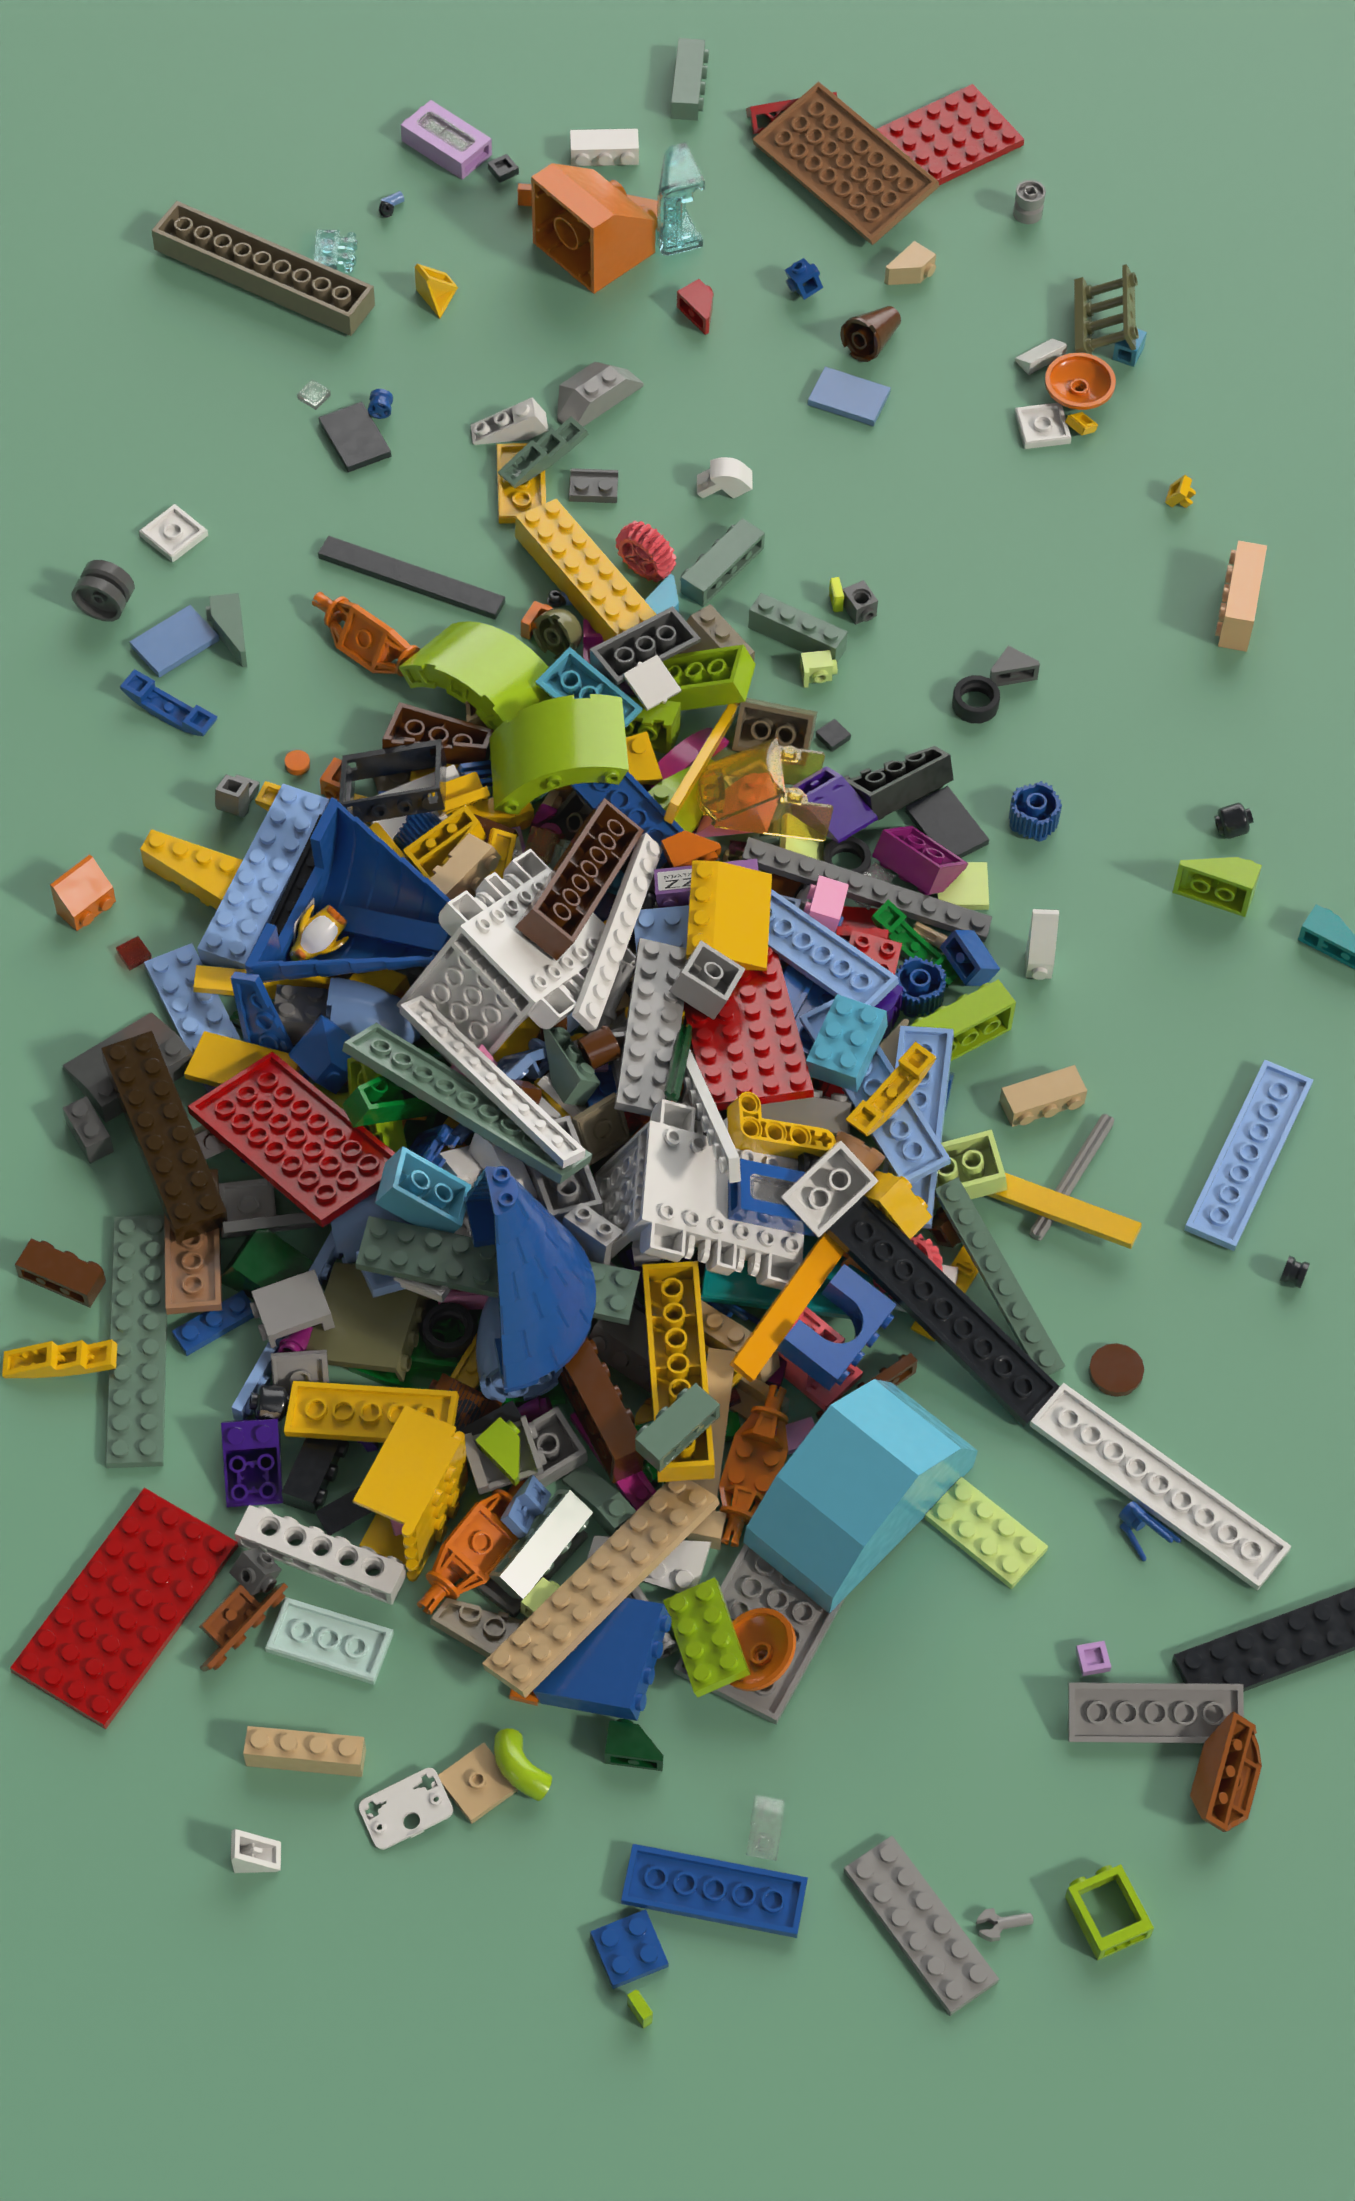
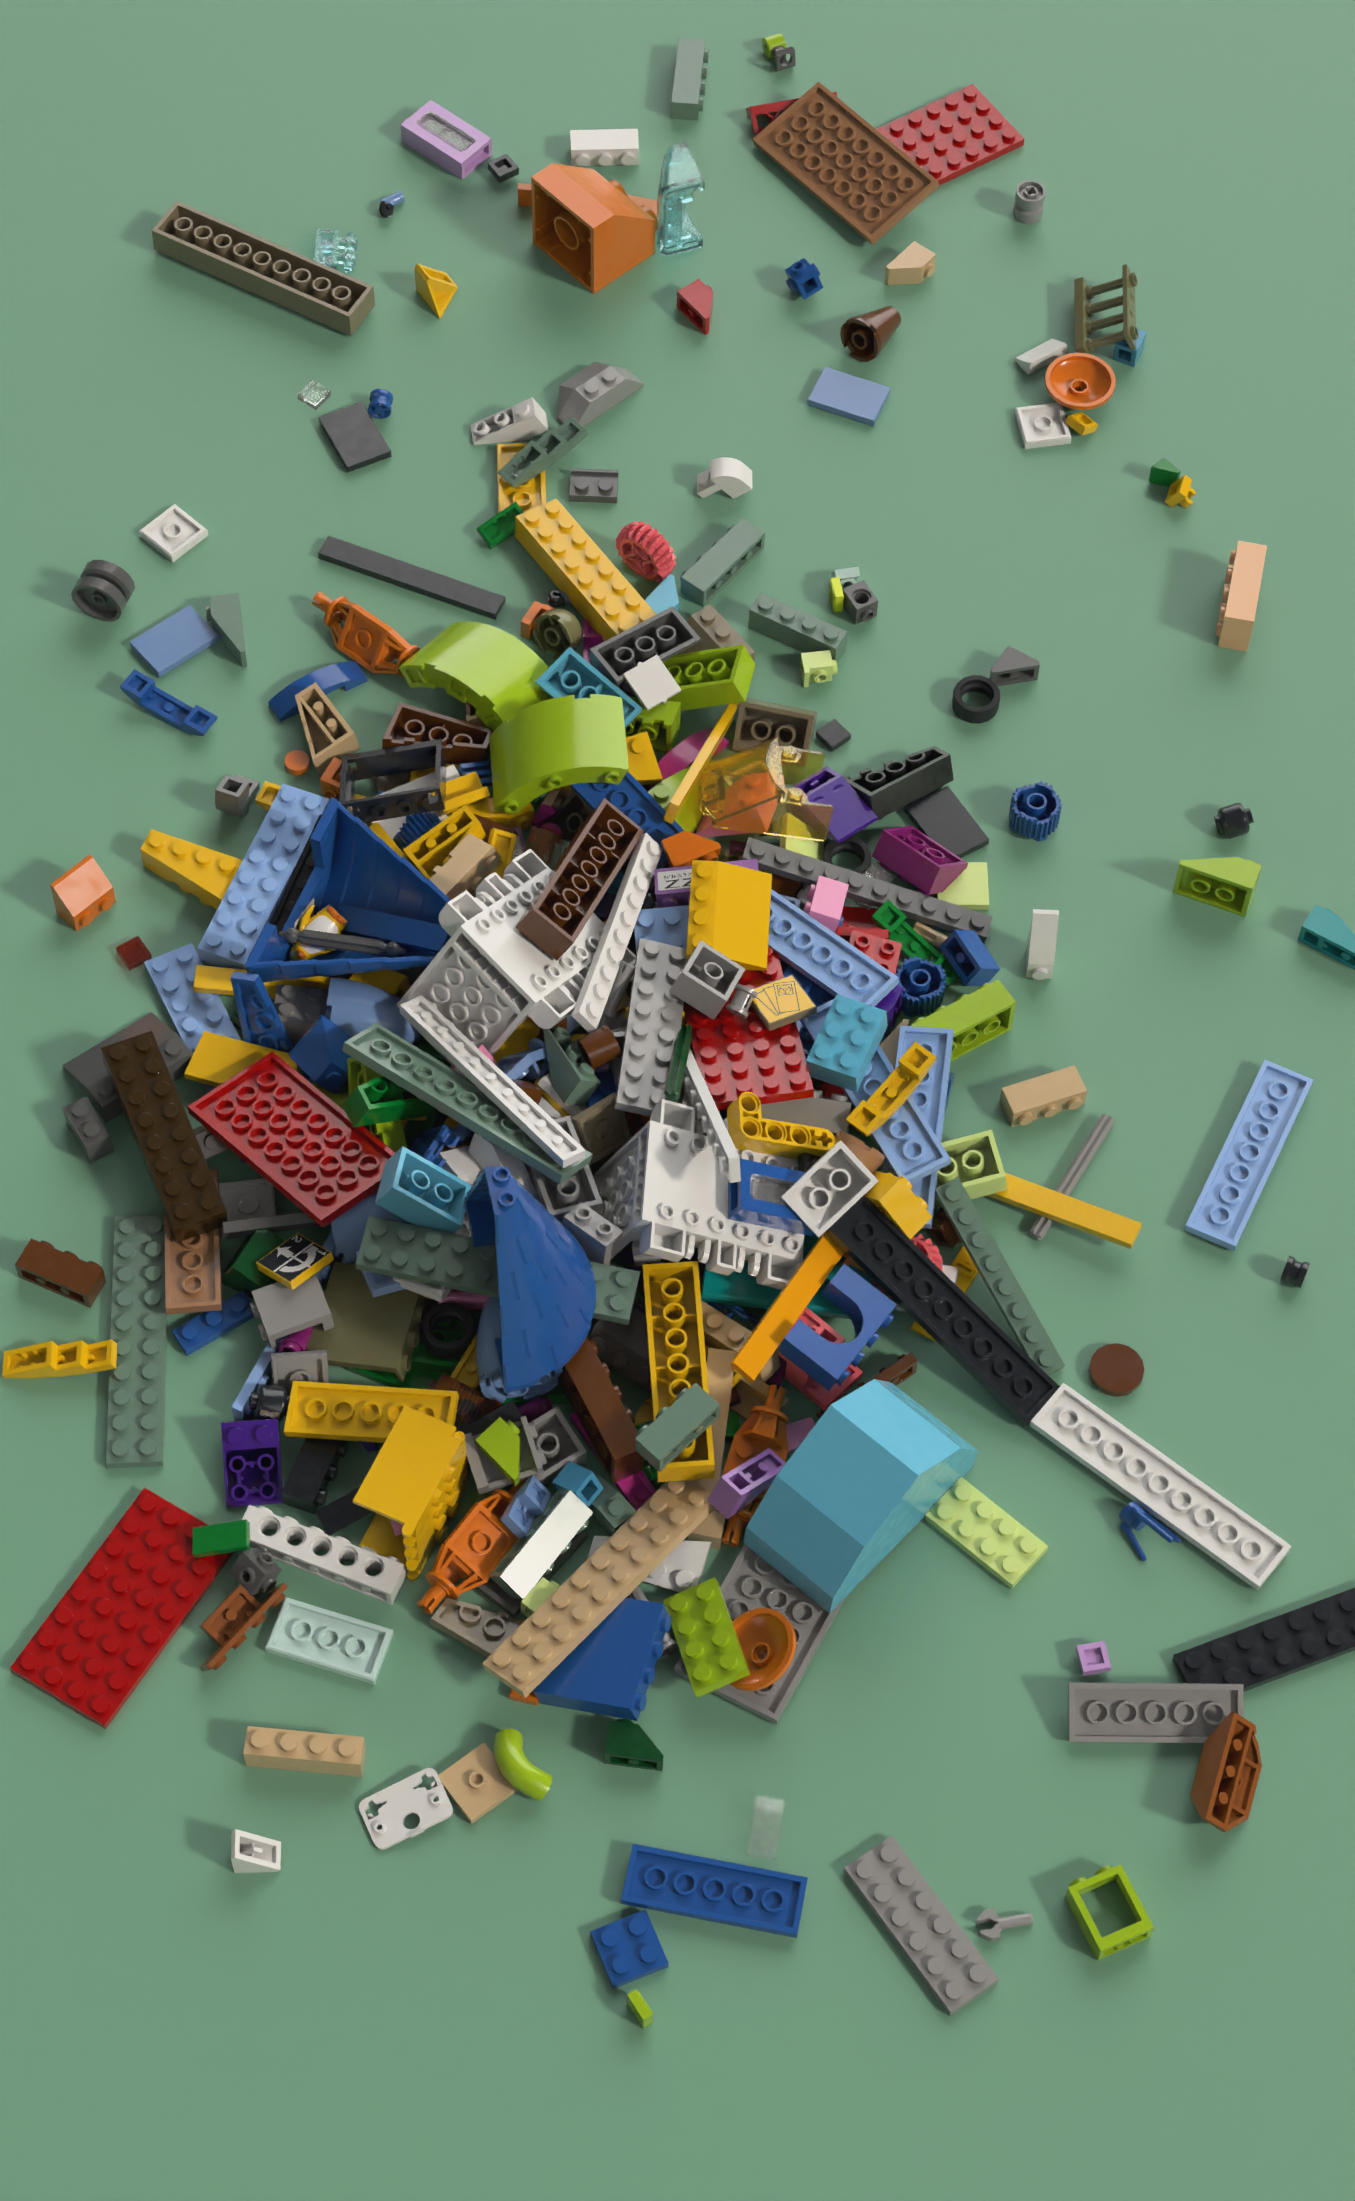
(221, 1538): none -> green tile
(295, 1261): none -> tile
(324, 728): none -> tan wedge
(327, 678): none -> blue slope
(342, 942): none -> dark grey wheel
(500, 526): none -> green plate
(579, 1481): none -> dark azure brick
(741, 1001): none -> light grey bush
(745, 1483): none -> medium lavender slope
(776, 47): none -> leg
(782, 1003): none -> yellow tile
(847, 575): none -> light aqua tile
(1164, 473): none -> green slope

